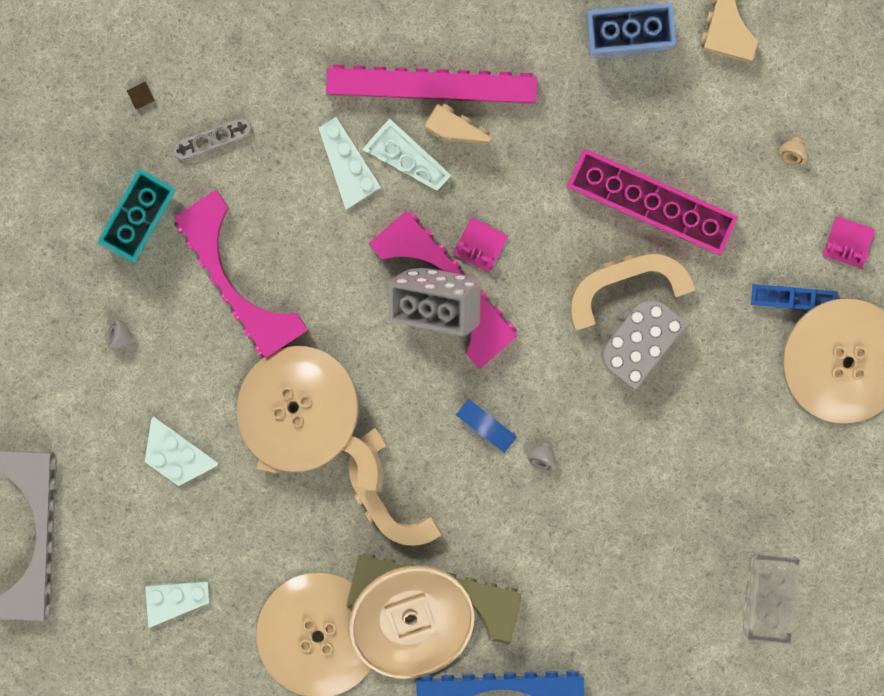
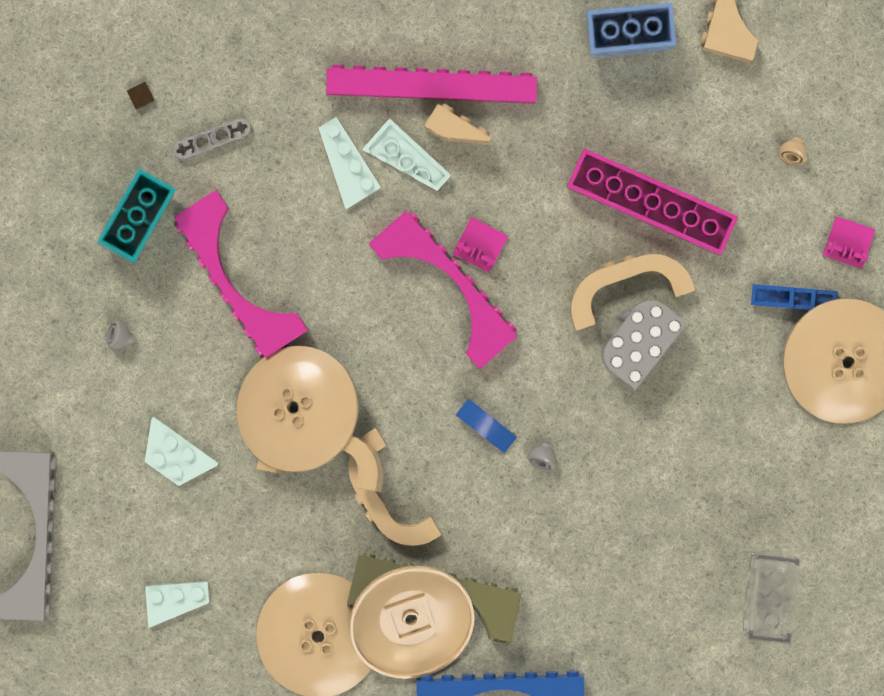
(435, 300): light grey brick -> none

